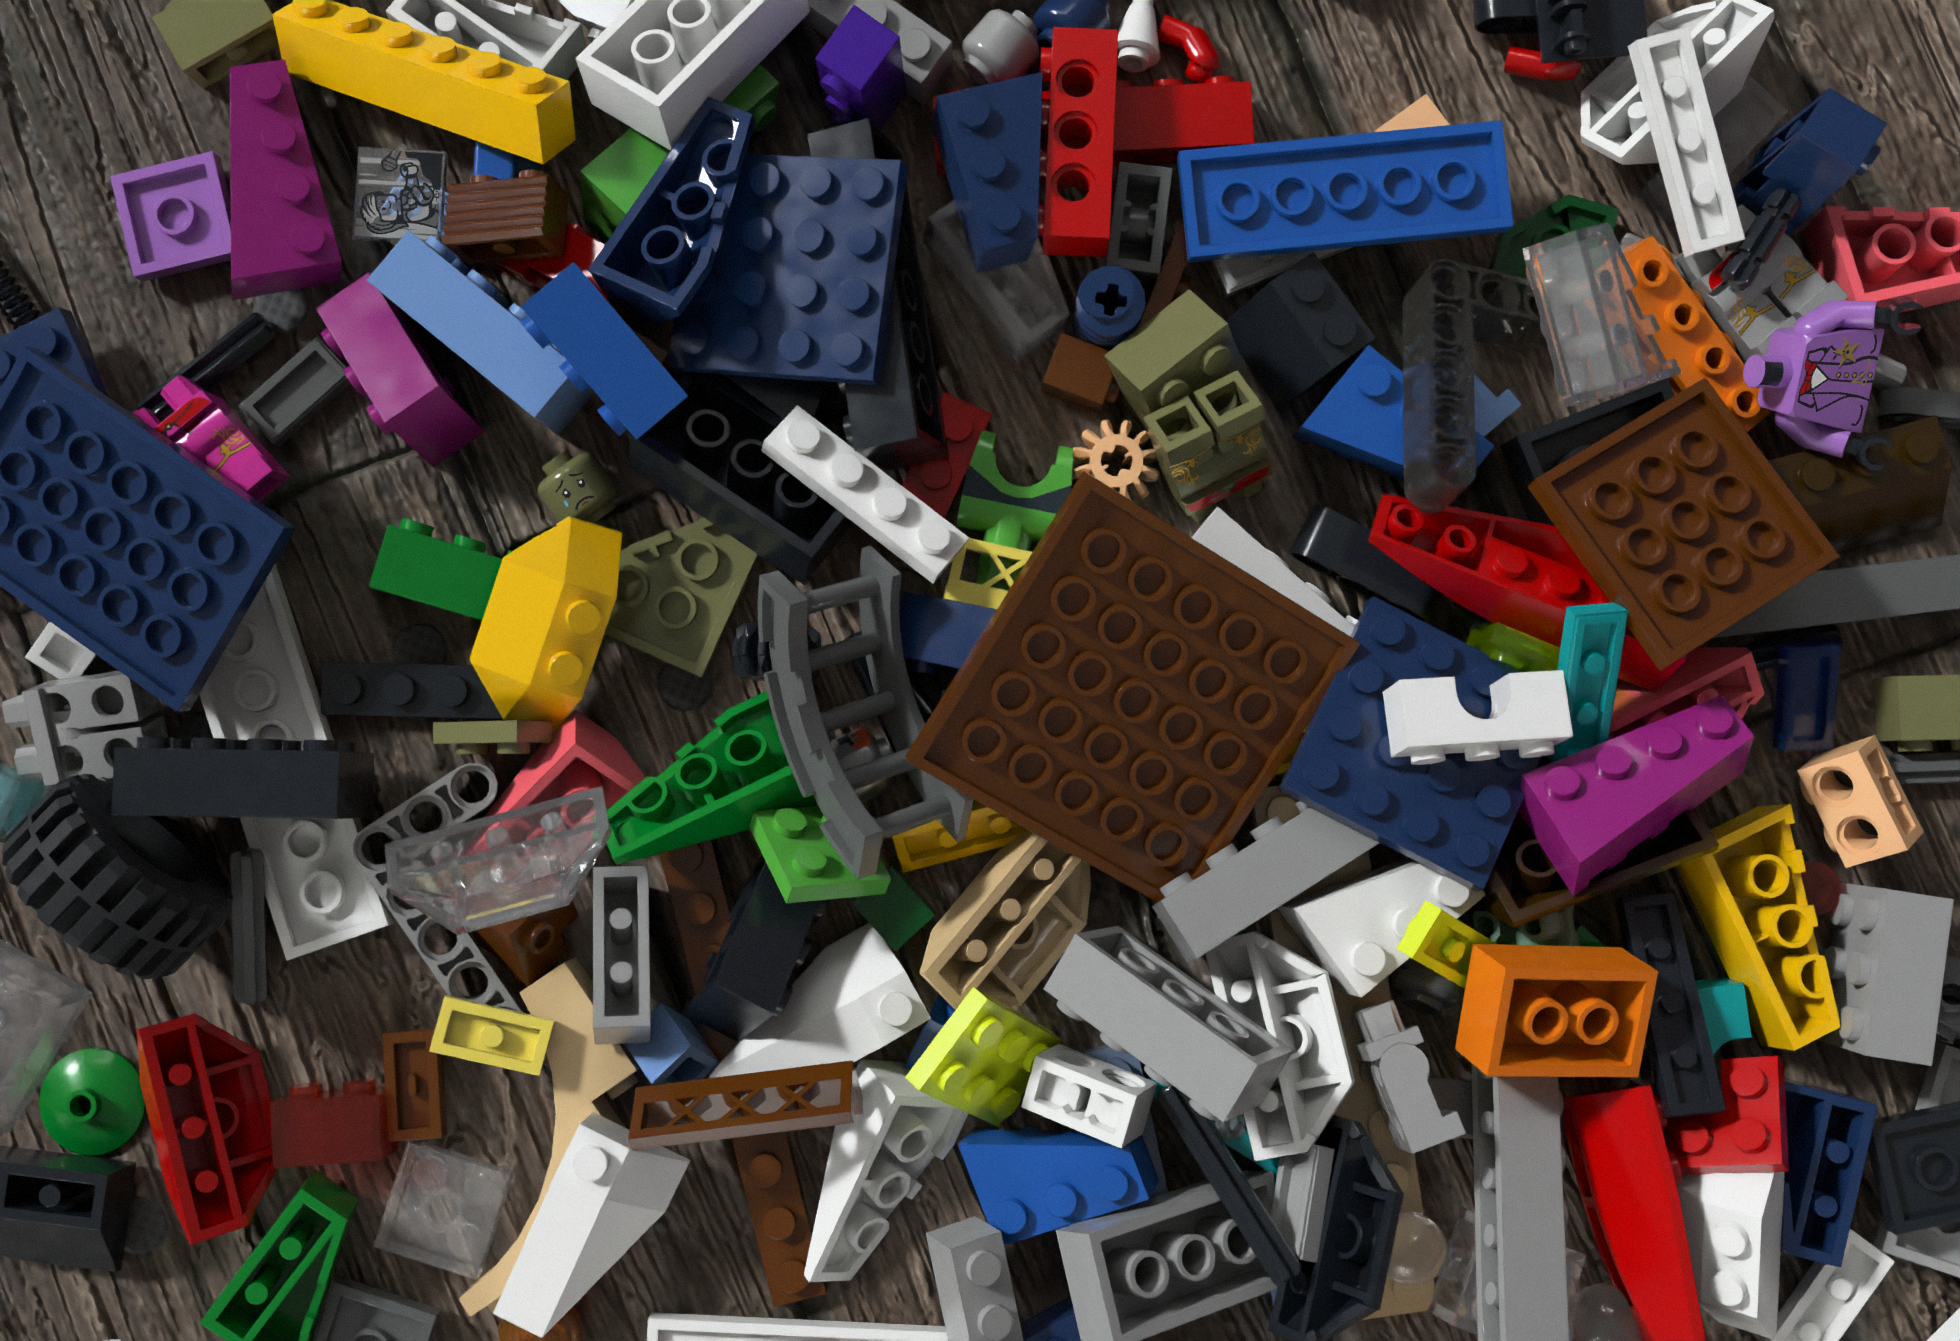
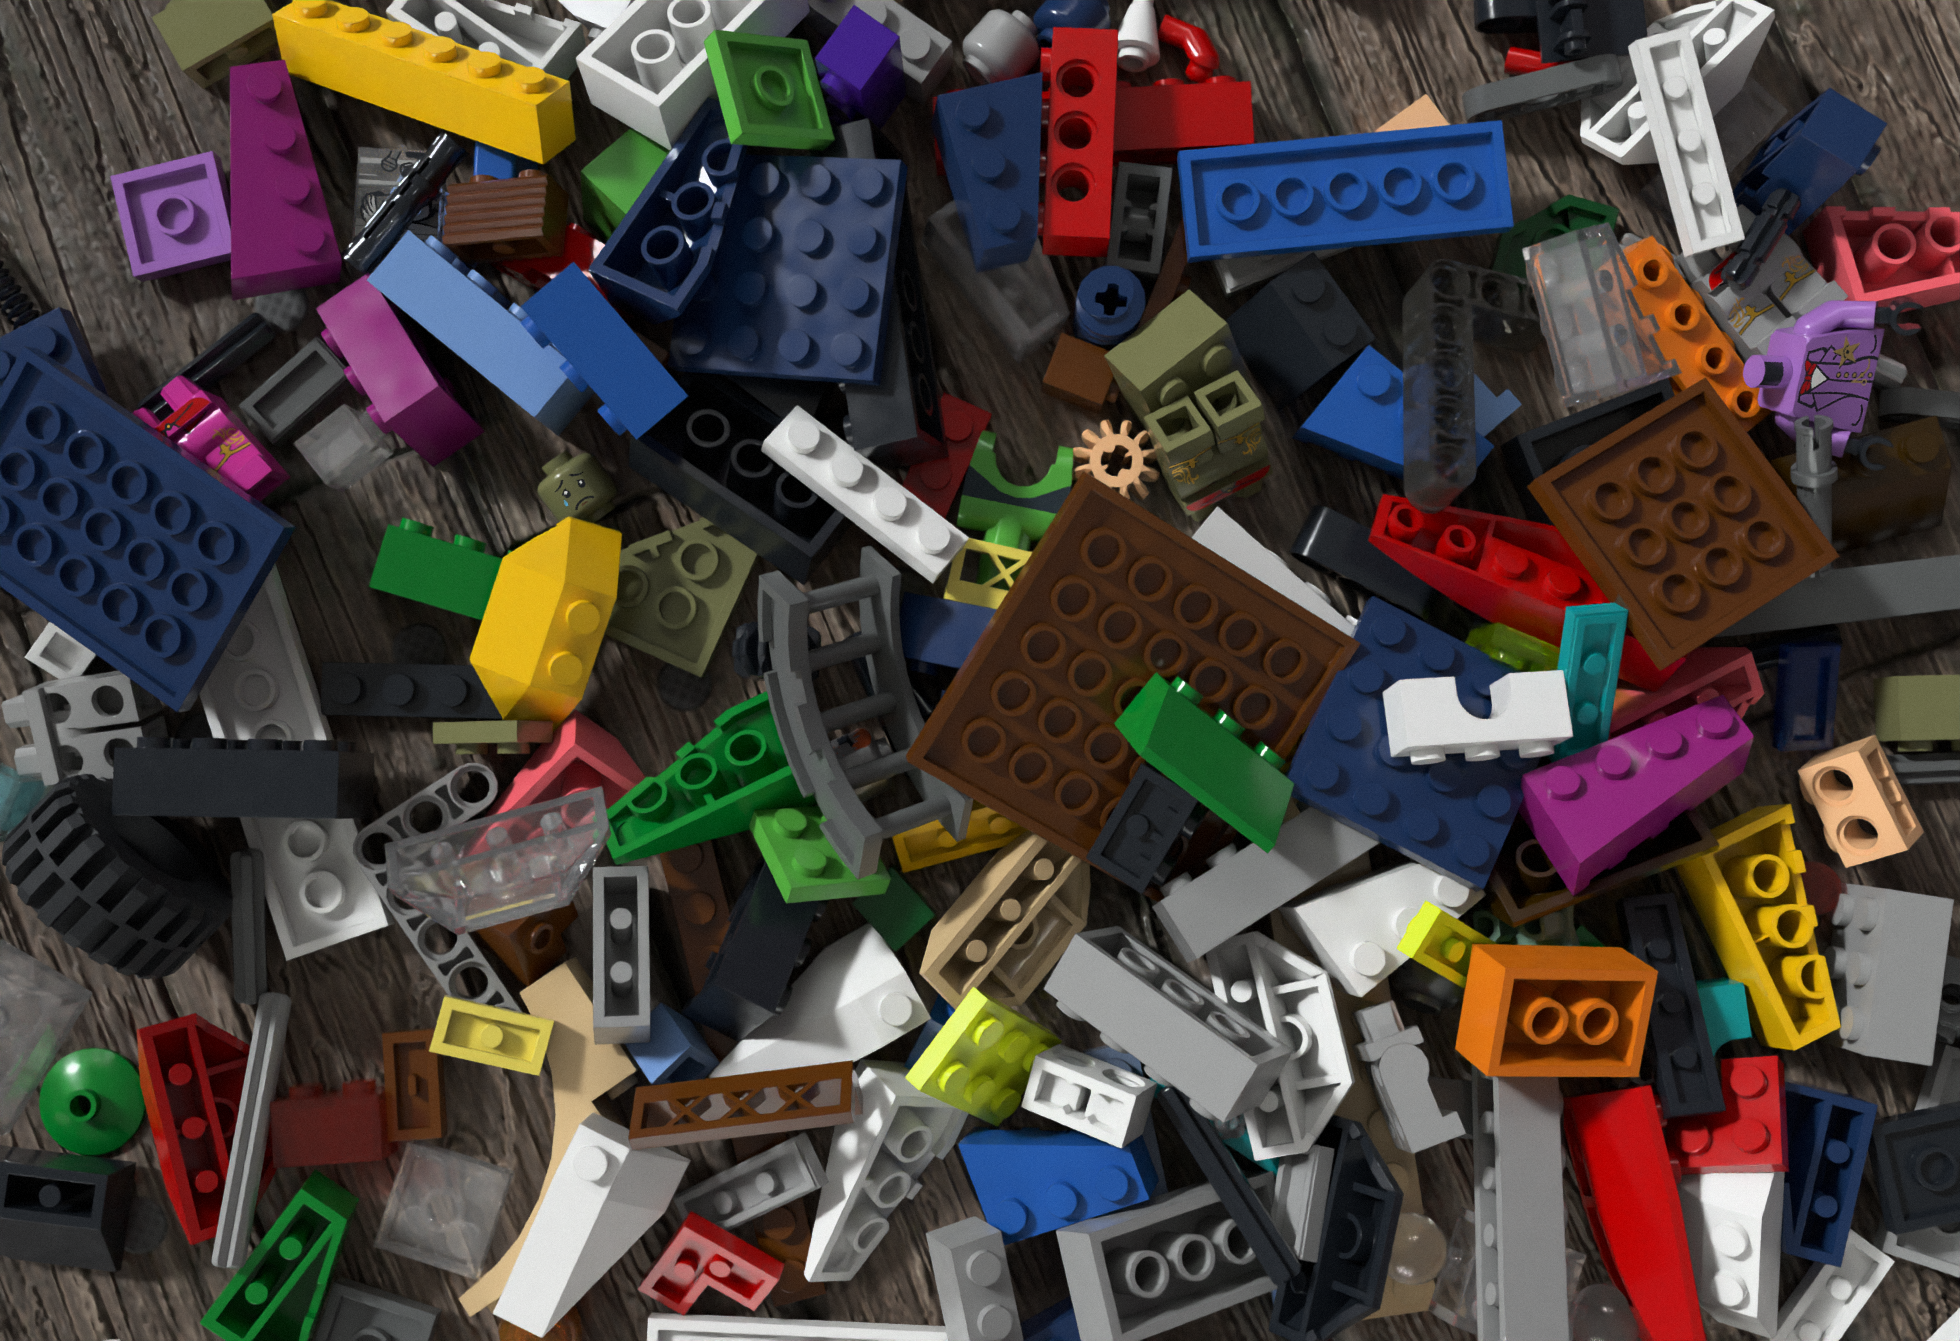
(251, 1131): none -> light grey axle
(344, 447): none -> clear brick
(405, 202): none -> black pin
(710, 1256): none -> red plate
(755, 1185): none -> light grey tile
(768, 91): none -> bright green plate
(1146, 830): none -> black bracket
(1209, 758): none -> green slope
(1543, 89): none -> dark grey beam
(1815, 474): none -> dark grey pin

